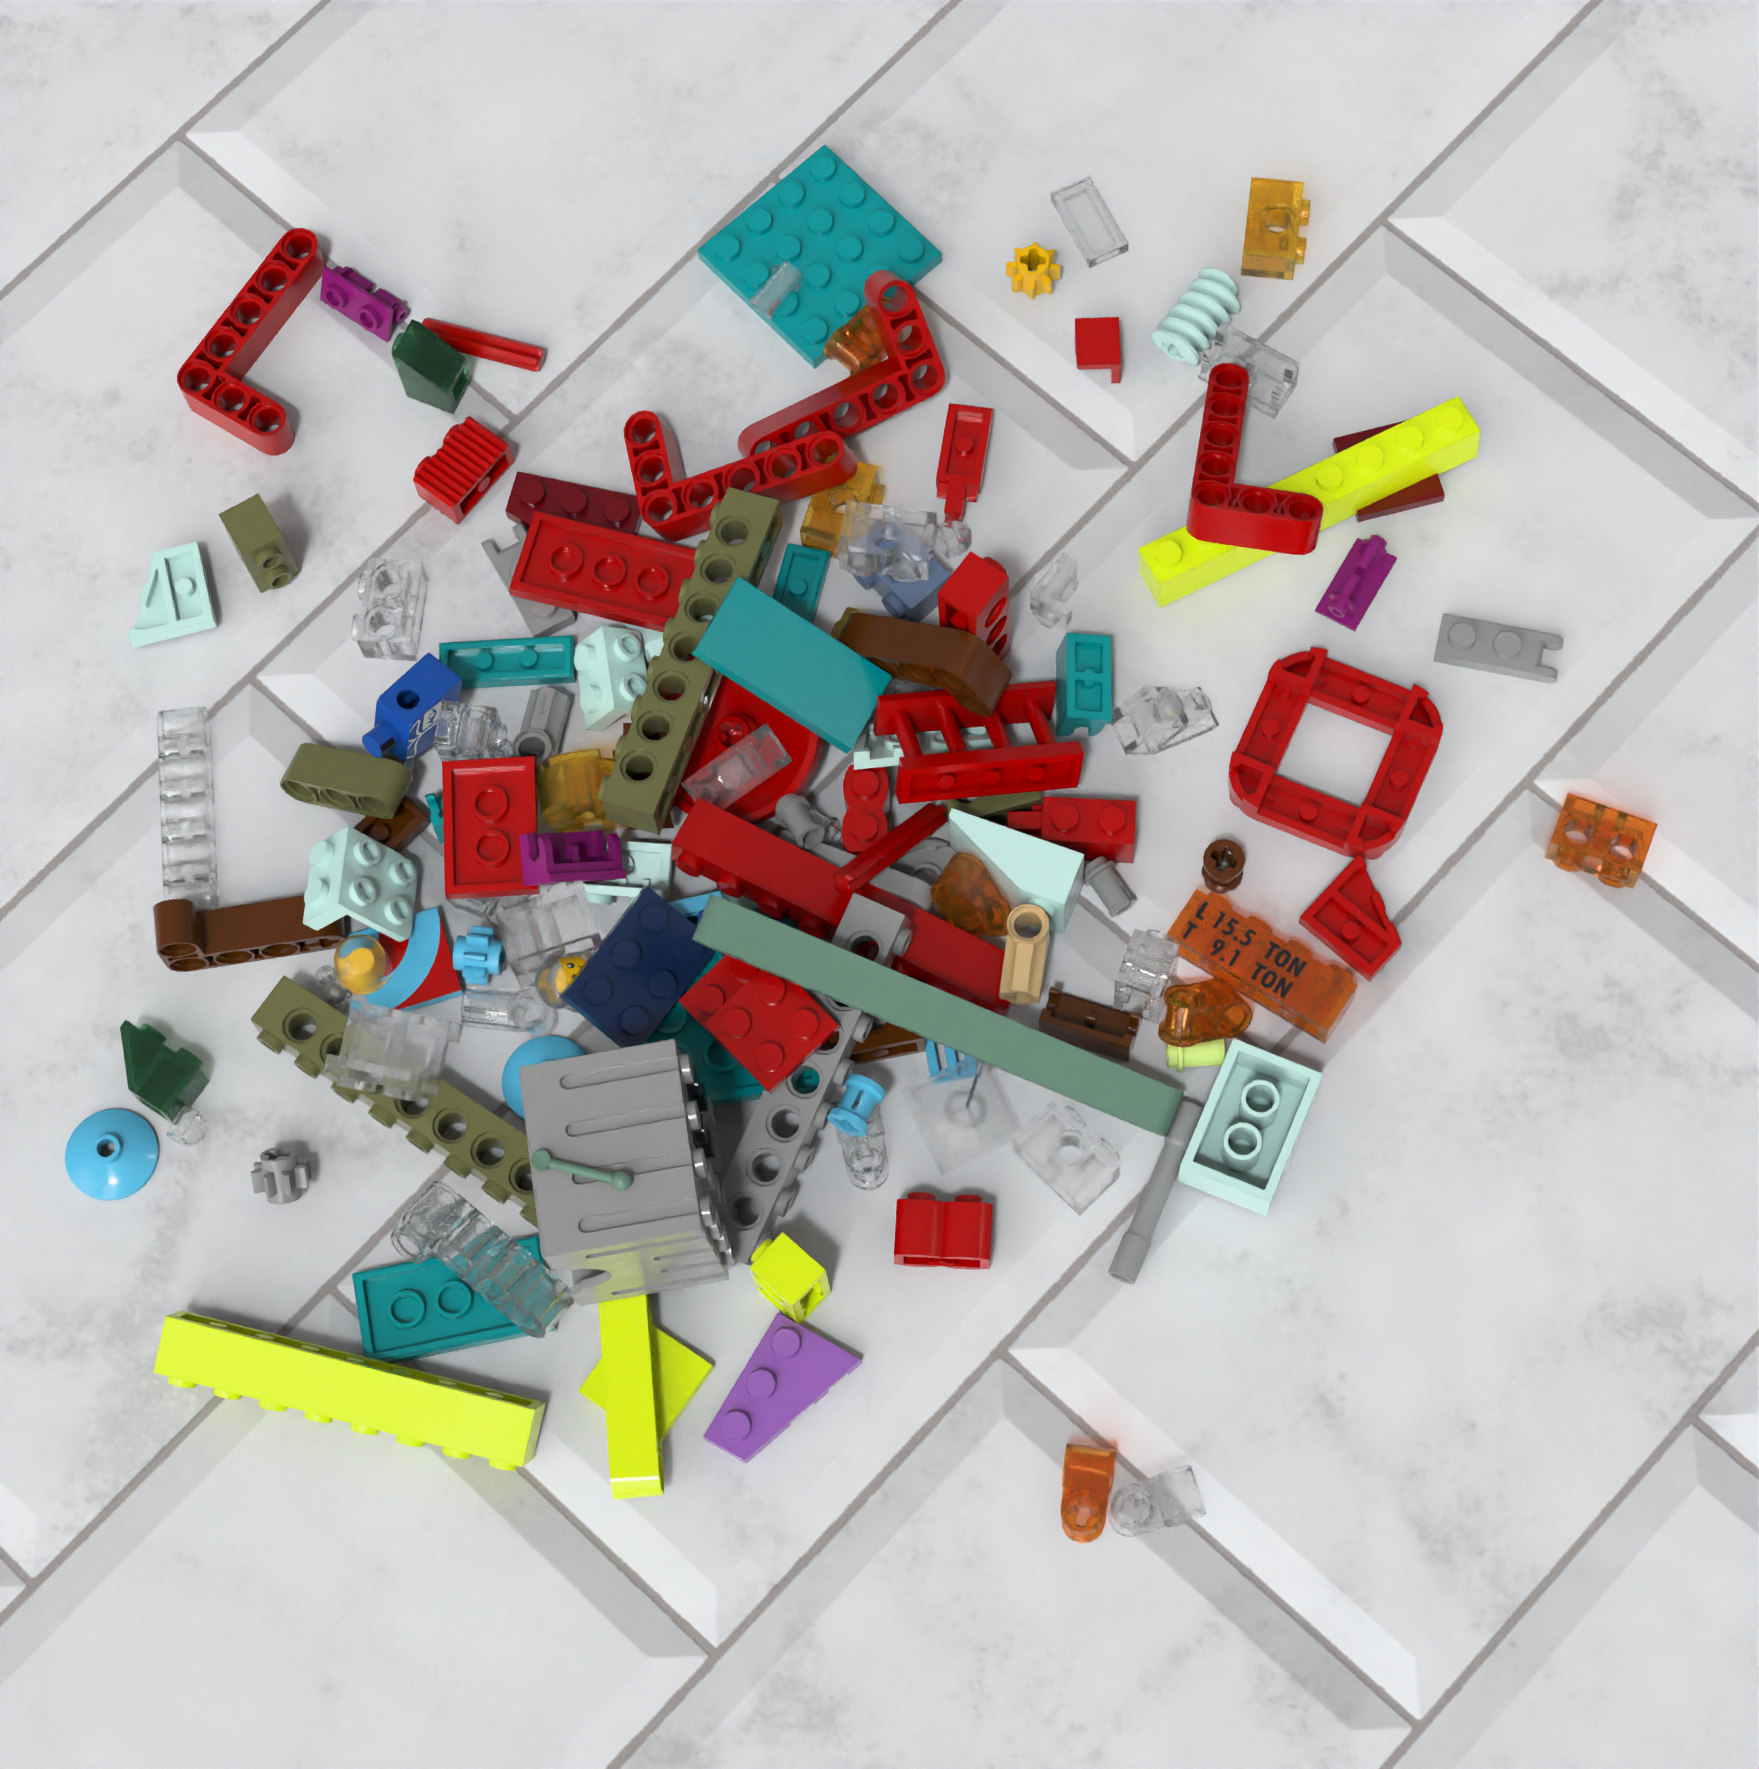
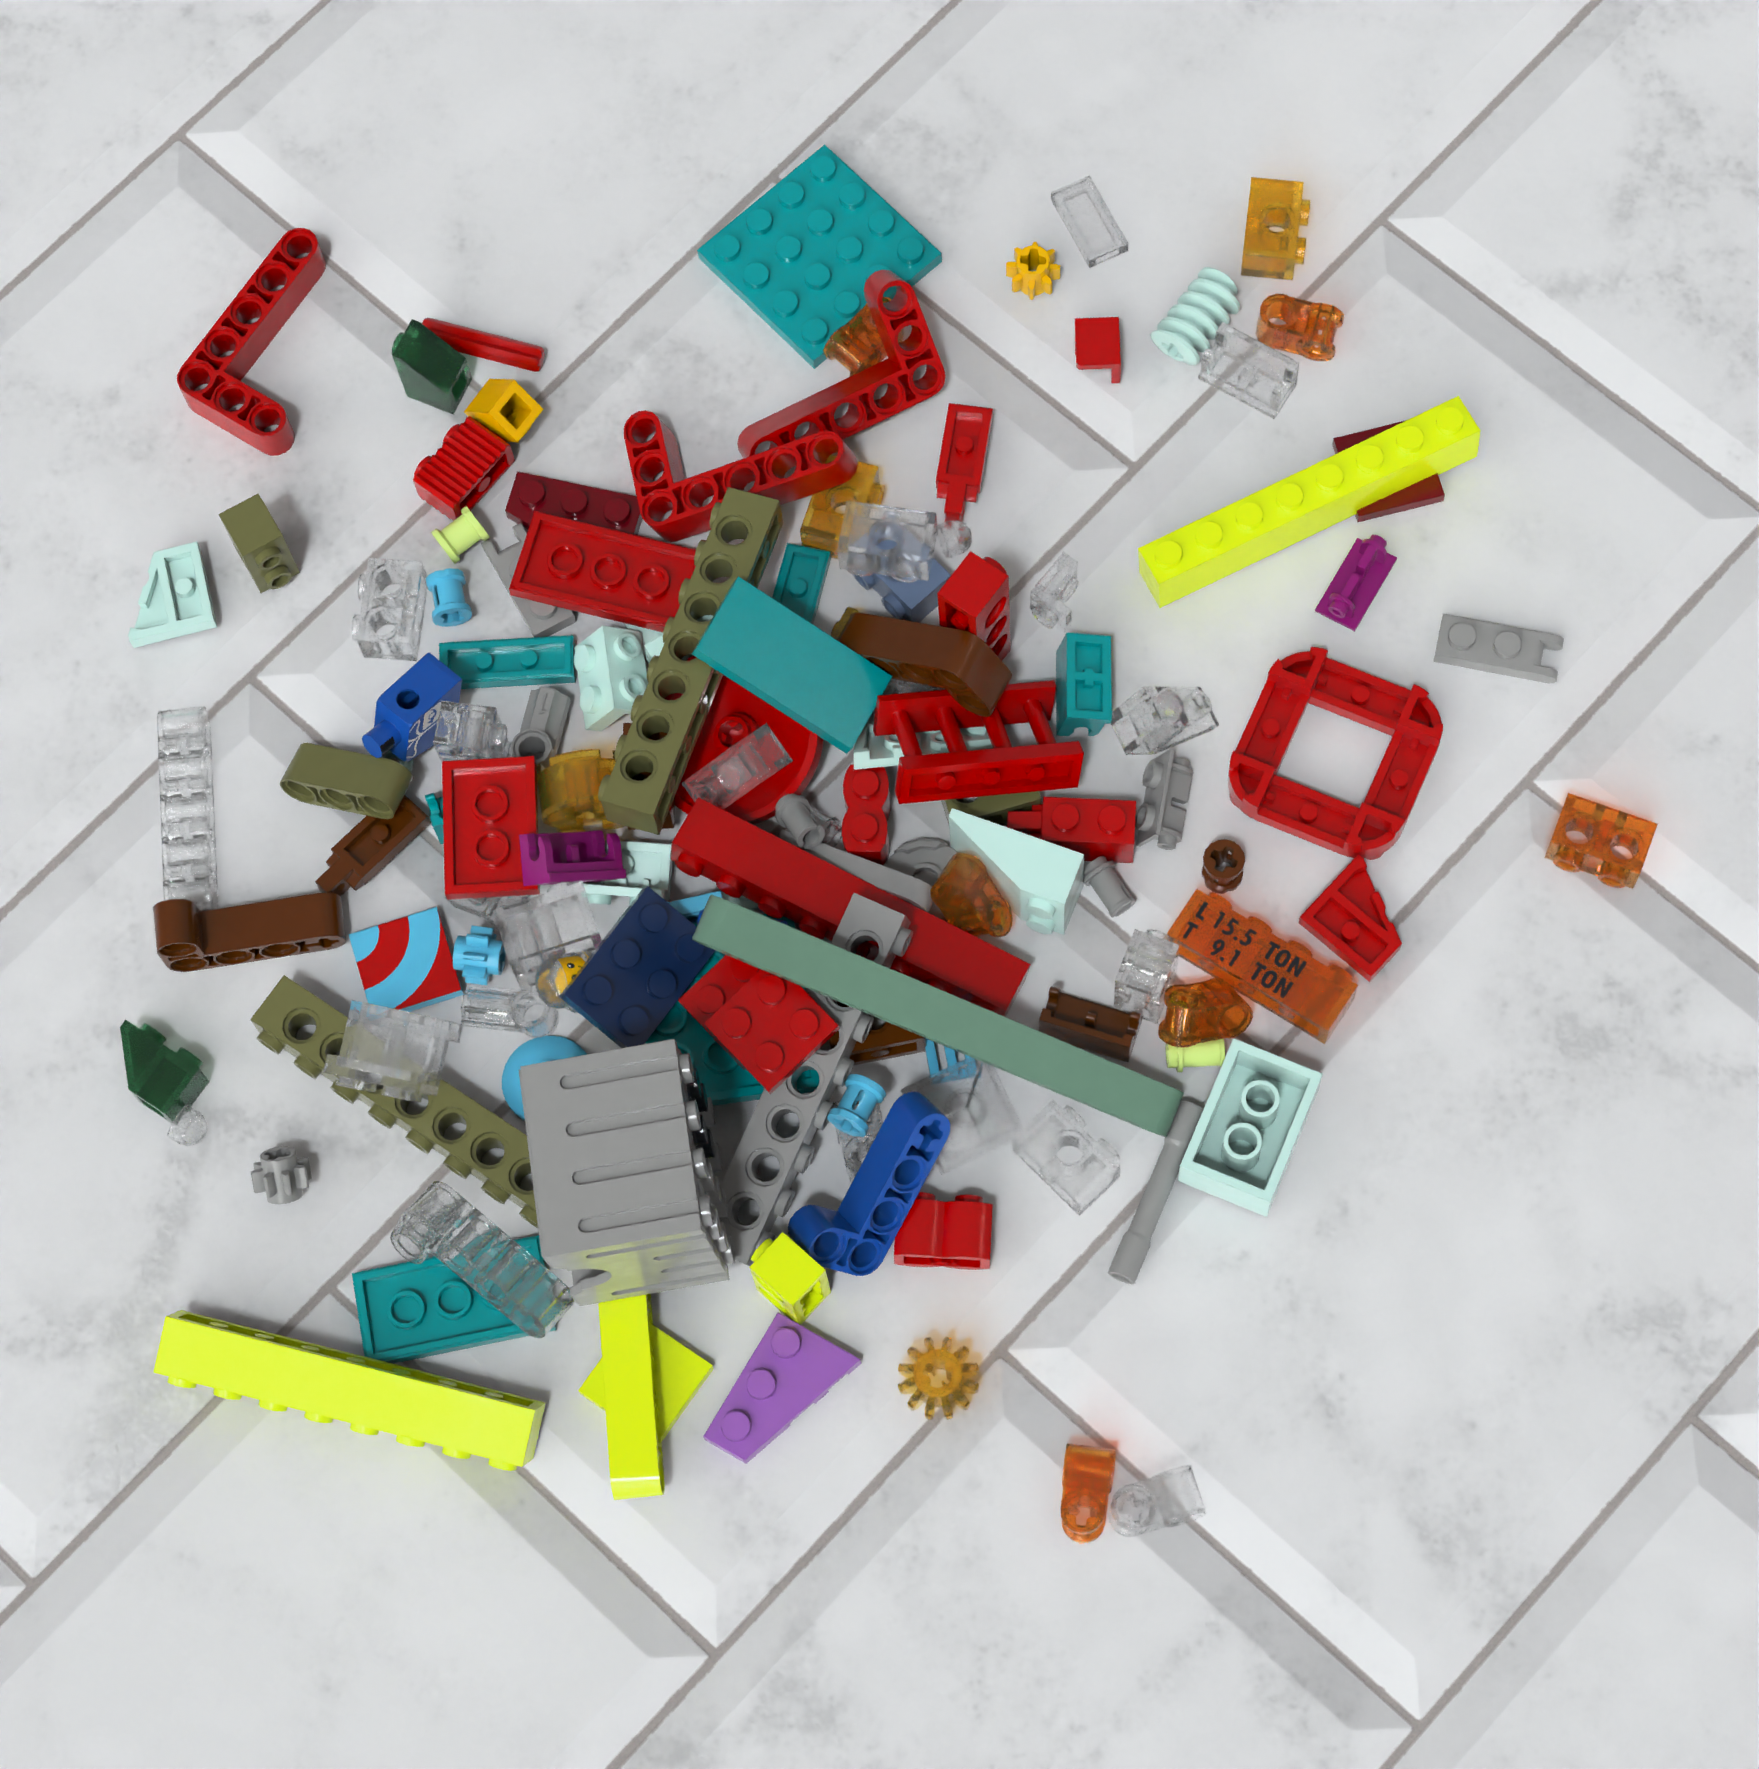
(124, 1170): medium azure dish -> none
(350, 295): magenta hinge -> none
(358, 968): clear piece -> none
(360, 880): light aqua bracket -> none
(448, 597): none -> medium azure bush
(460, 534): none -> yellowish green bush
(504, 409): none -> yellow brick
(543, 1162): sand green hinge -> none
(776, 289): clear pin -> none
(881, 1193): none -> blue beam
(889, 848): red axle -> none
(956, 1372): none -> clear yellow gear
(1024, 957): tan piece -> none
(1165, 782): none -> light grey hinge
(1240, 512): red beam -> none
(1301, 326): none -> clear orange piece

